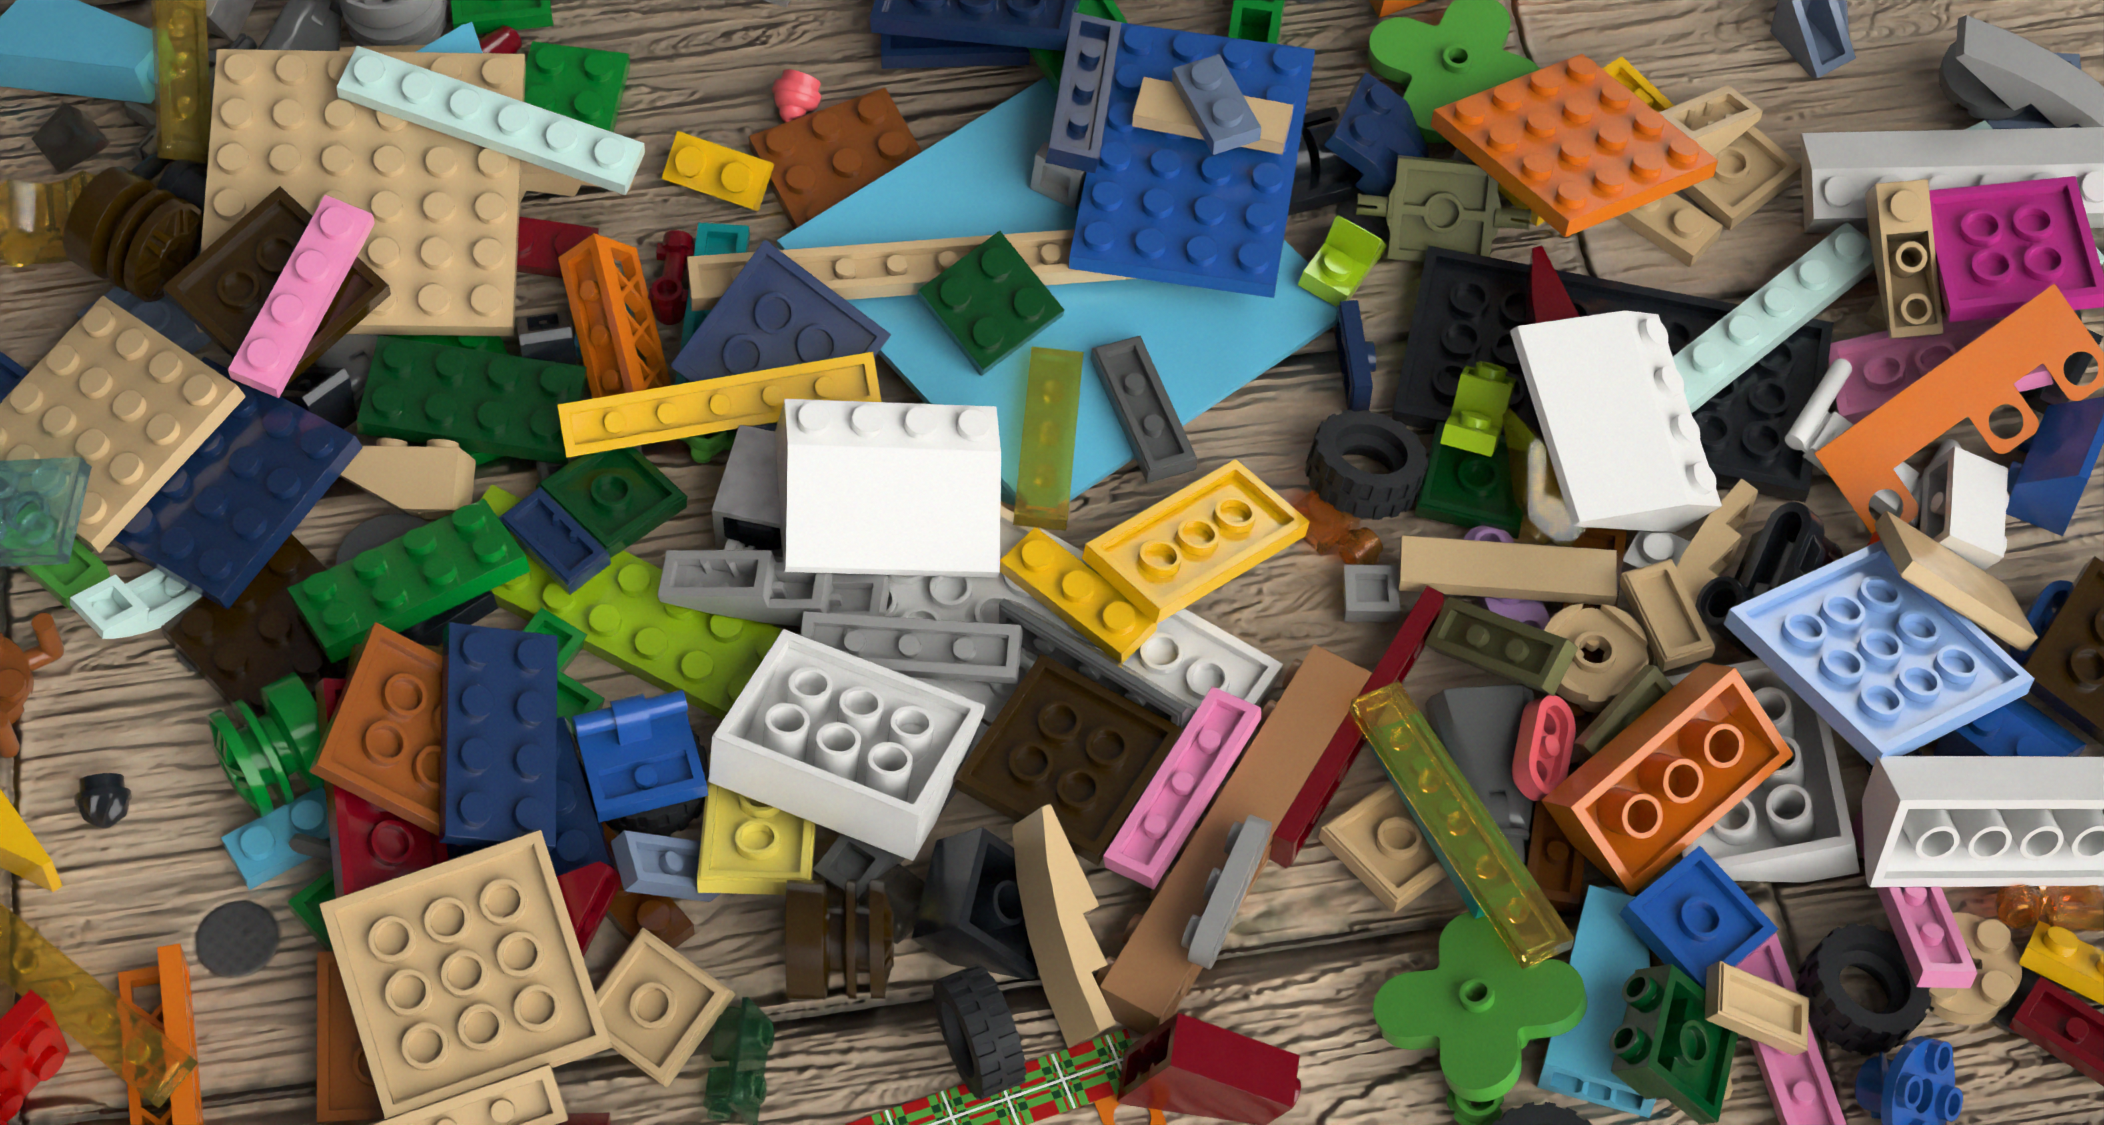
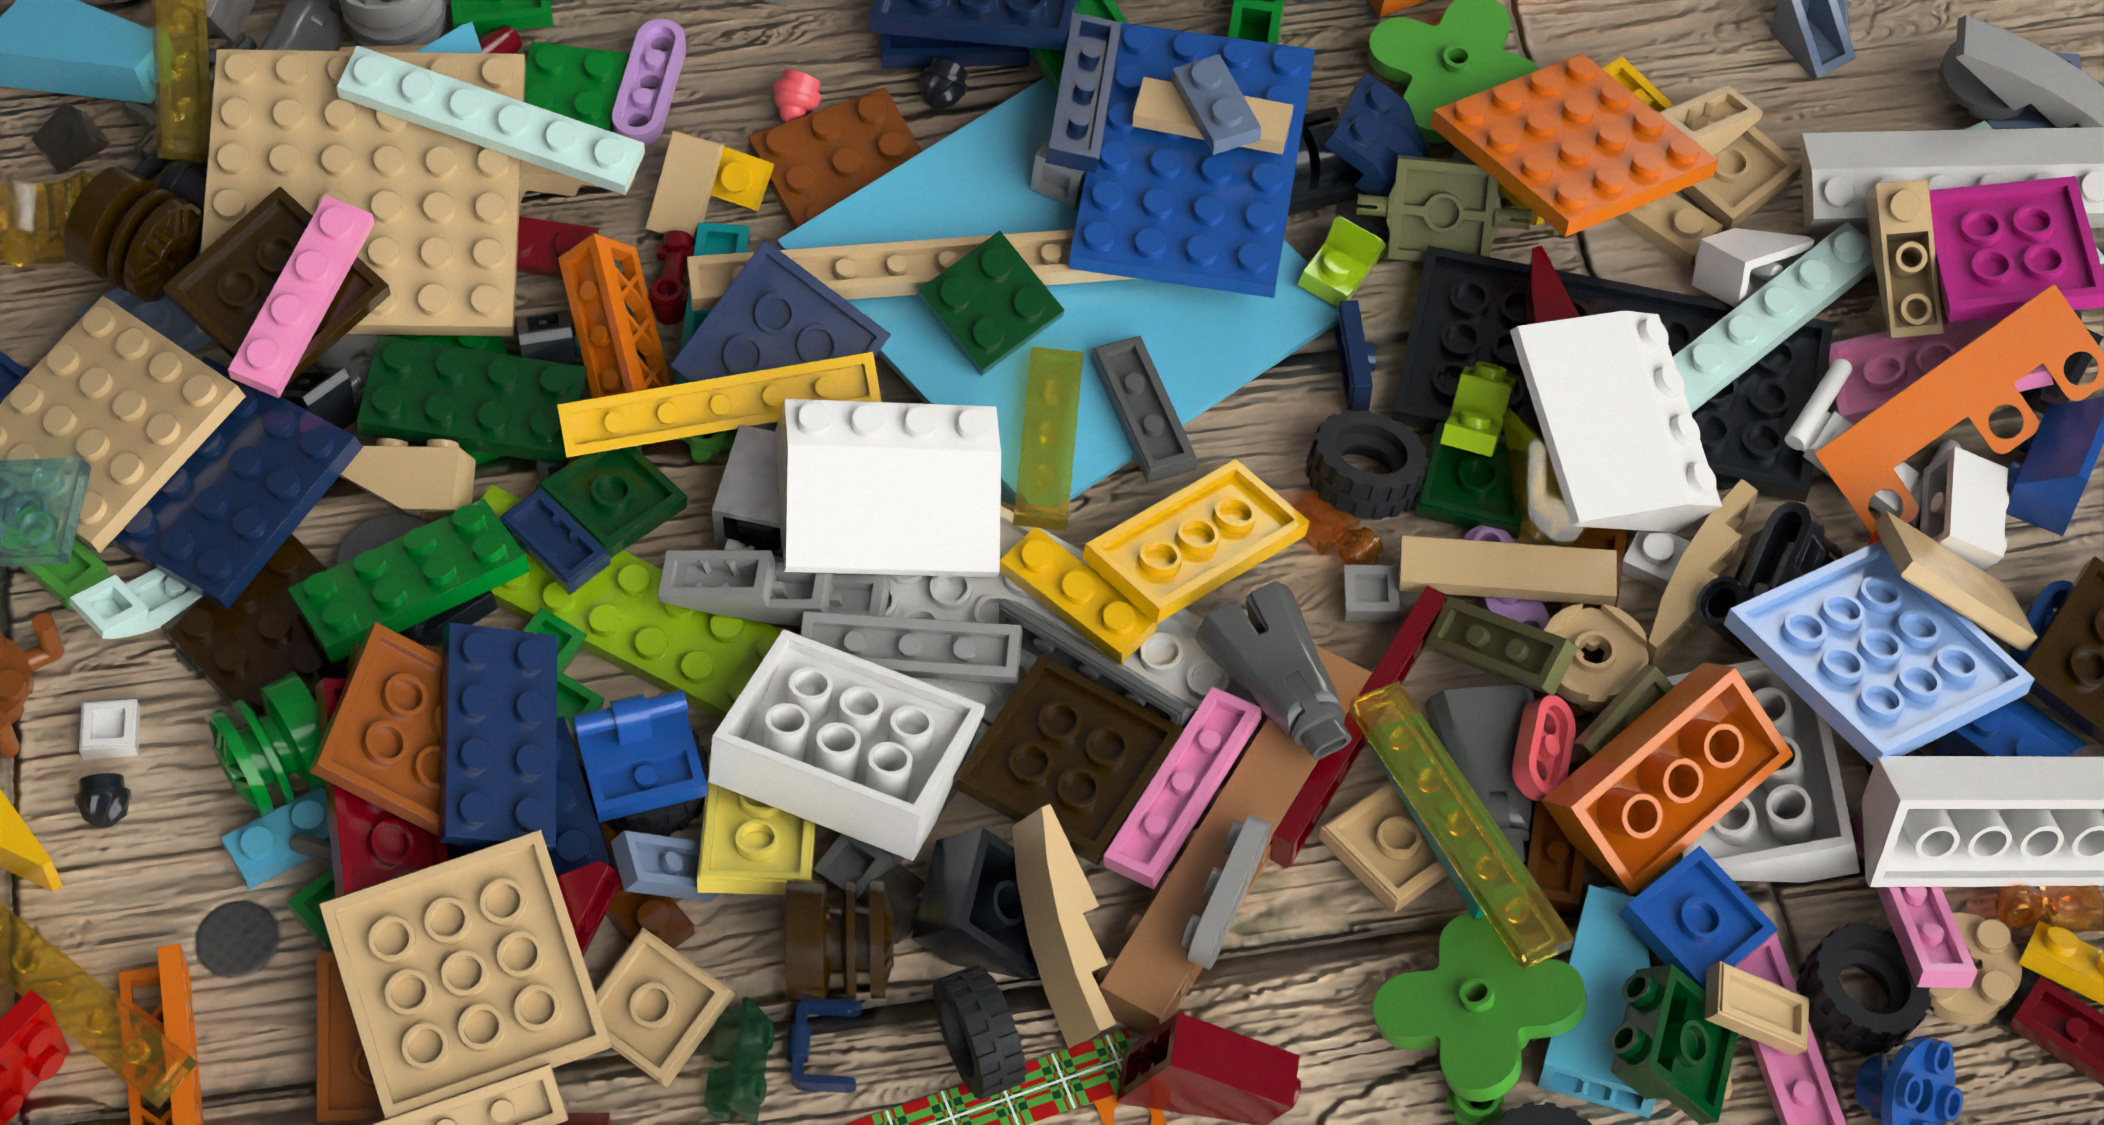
(109, 729): none -> white tile
(649, 68): none -> lavender plate
(685, 184): none -> tan tile
(799, 1045): none -> dark blue piece
(942, 83): none -> black plate
(1278, 666): none -> dark grey piece
(1667, 615): tan tile -> none
(1743, 261): none -> white slope

